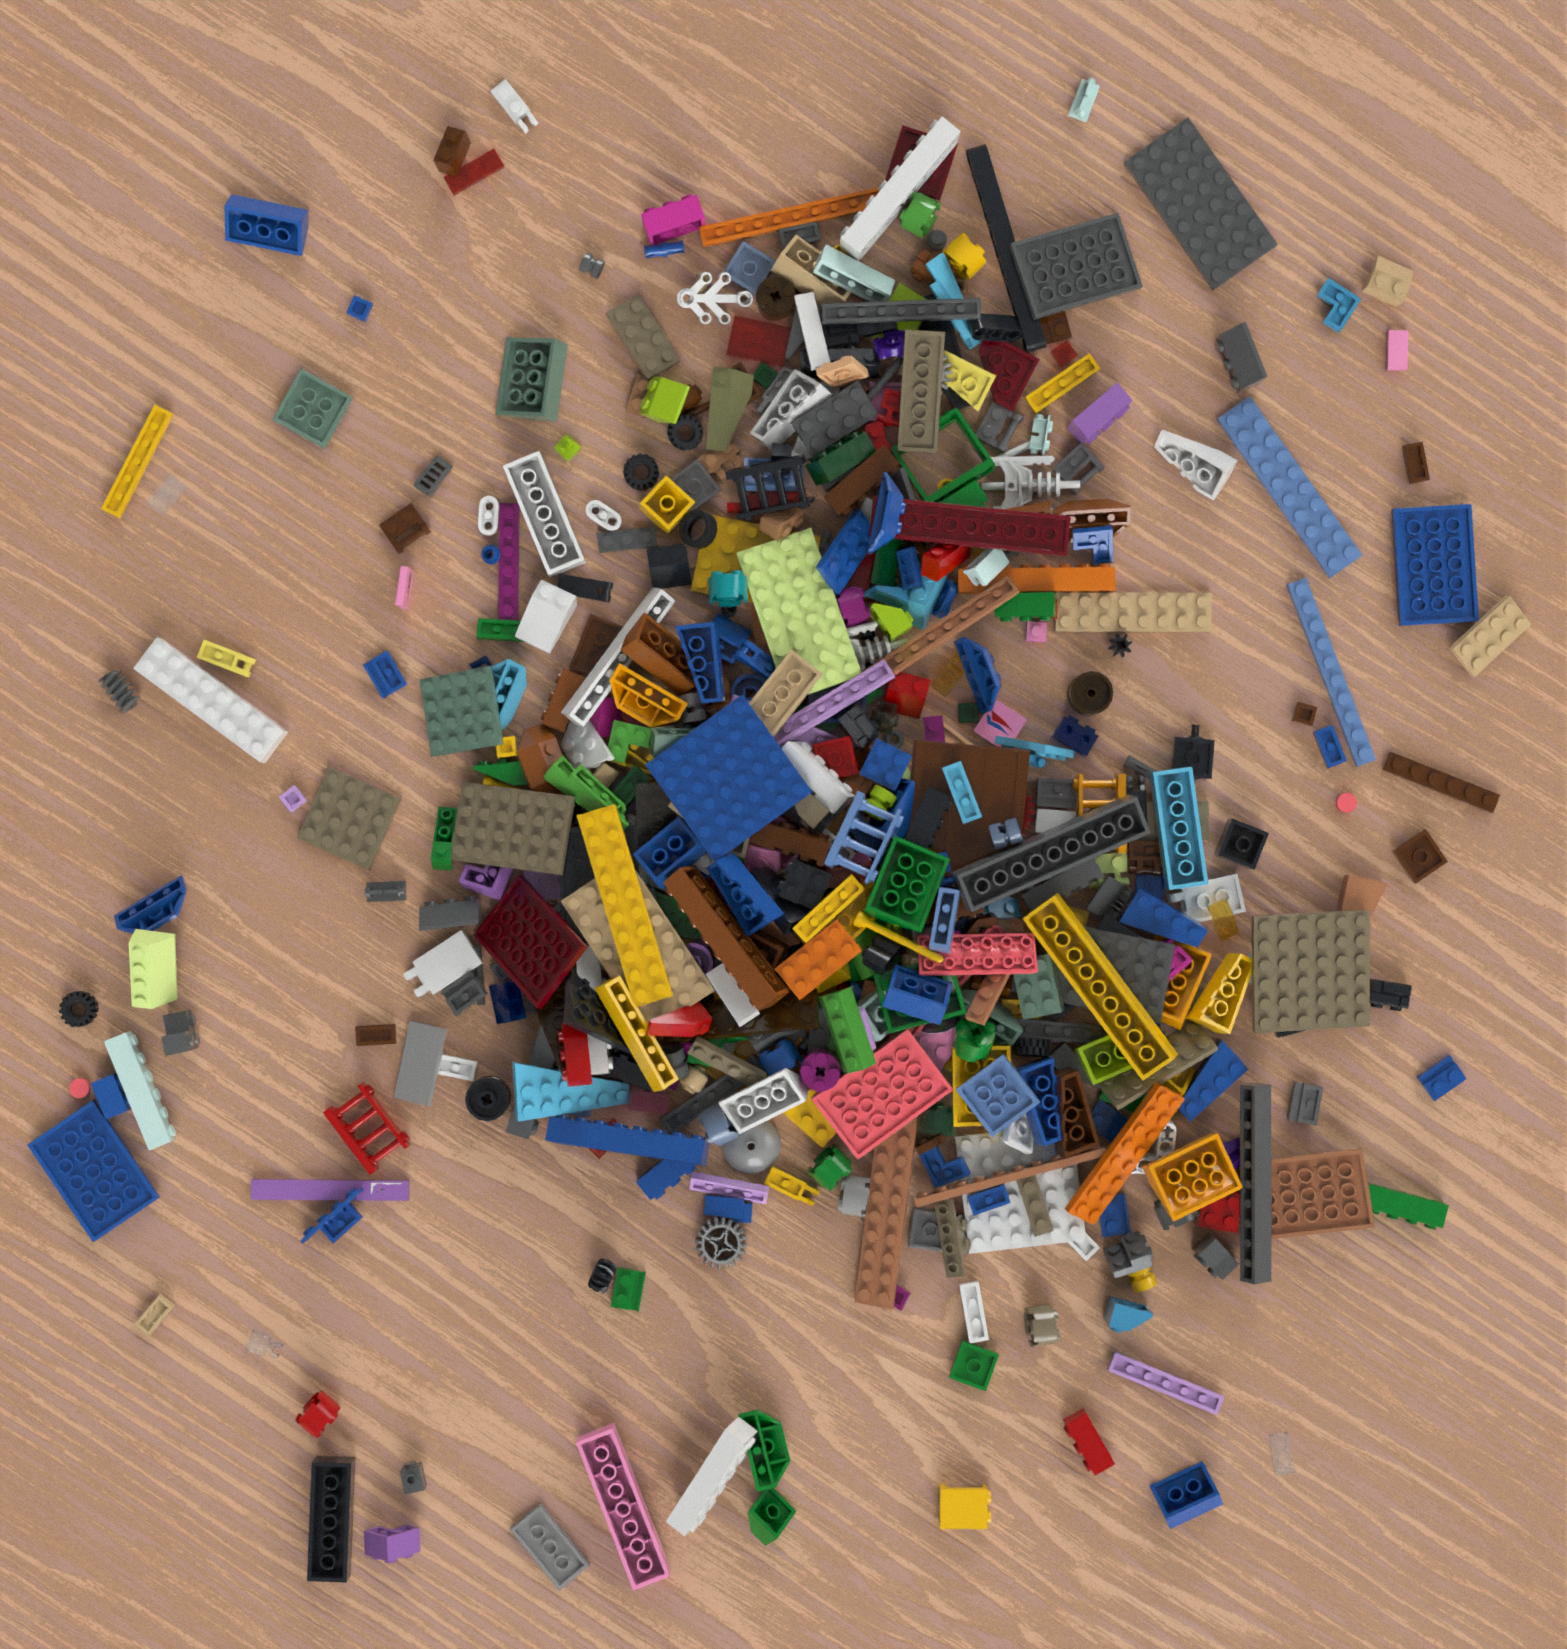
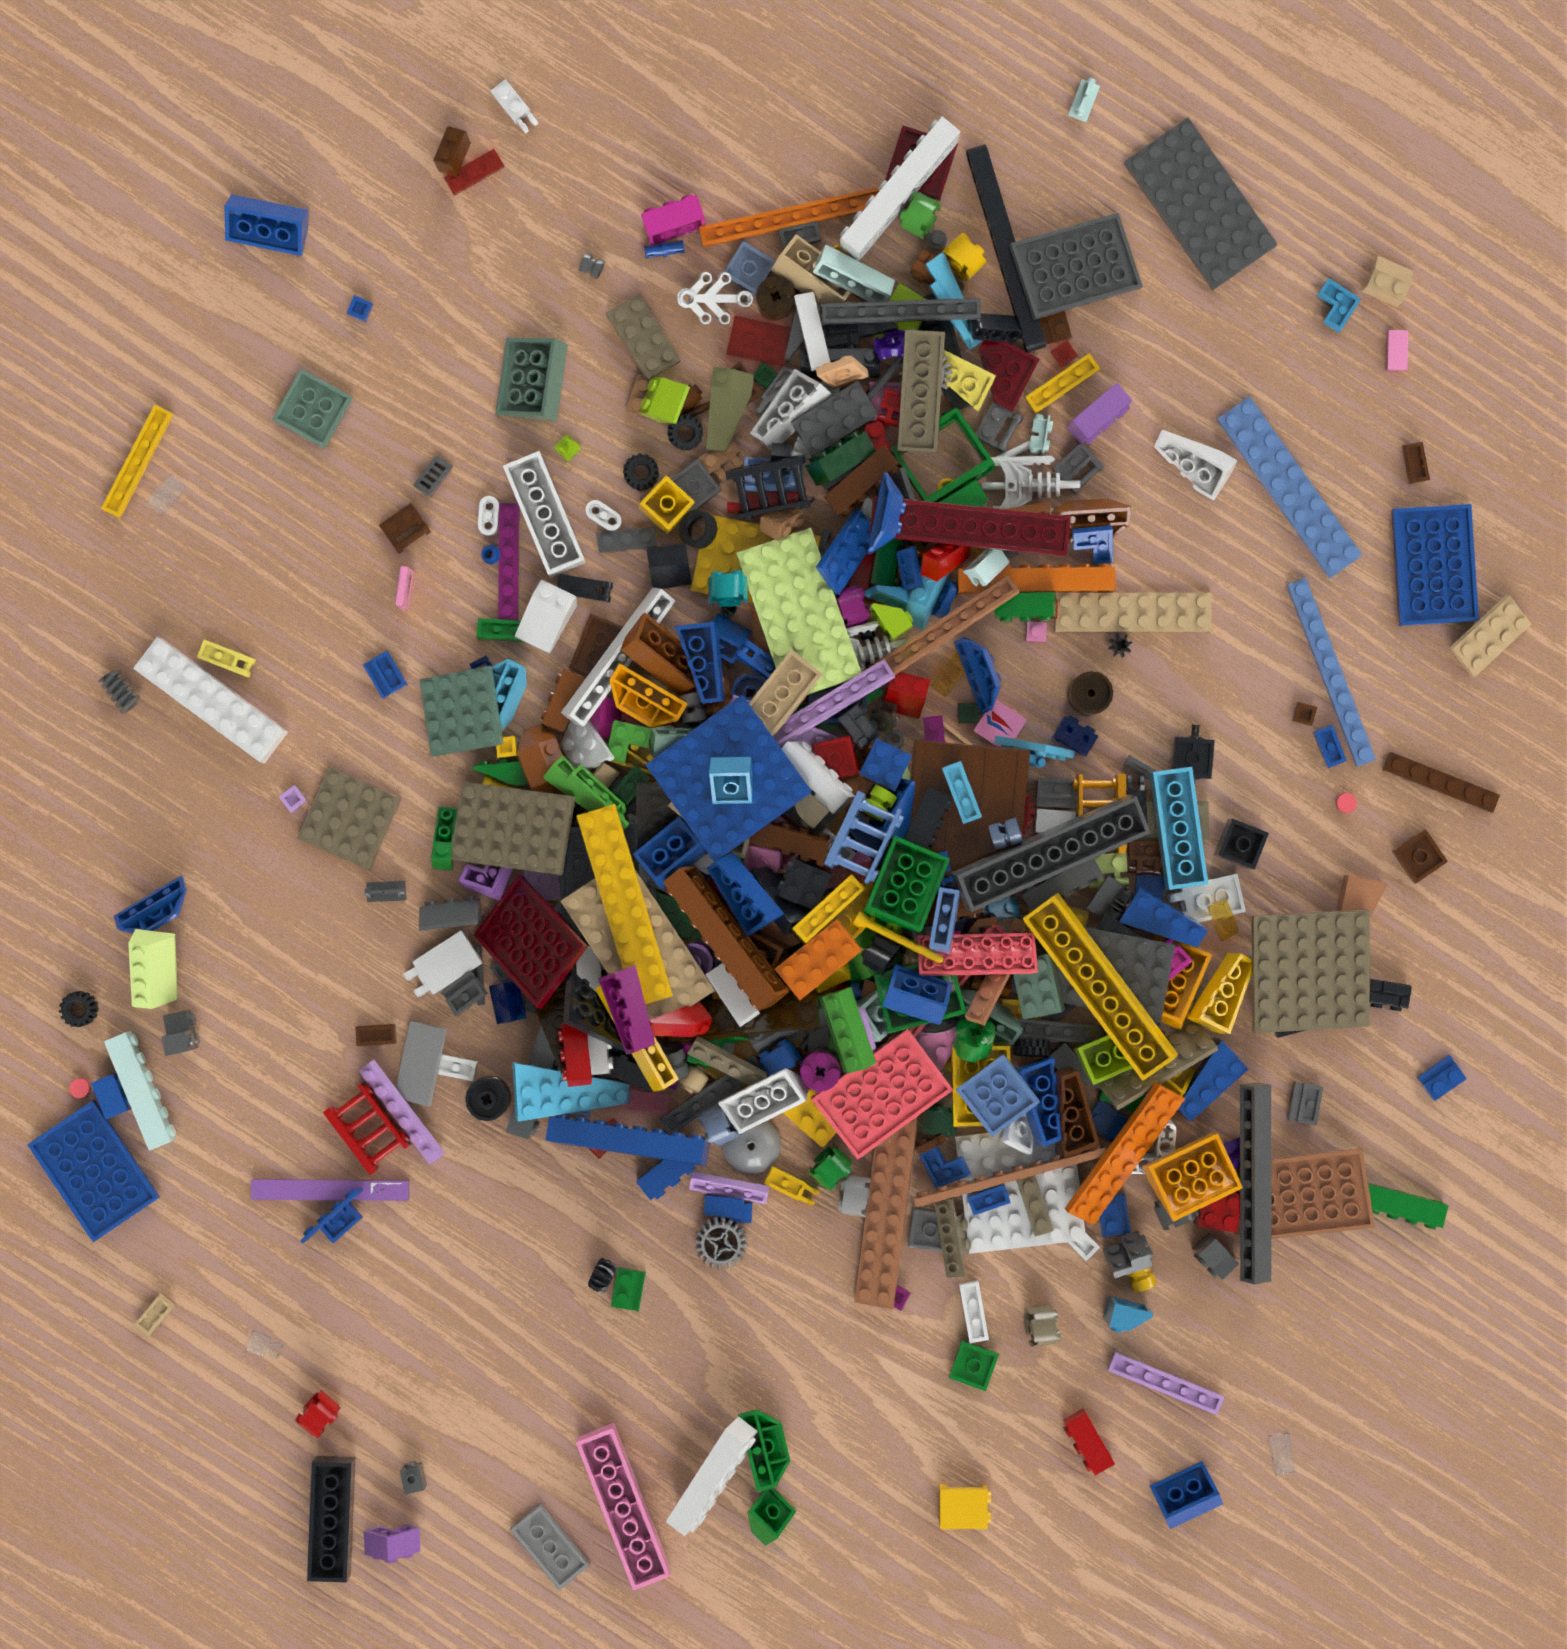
(401, 1112): none -> lavender plate
(628, 1008): none -> magenta wedge
(731, 780): none -> dark azure slope
(1241, 358): dark grey slope -> none

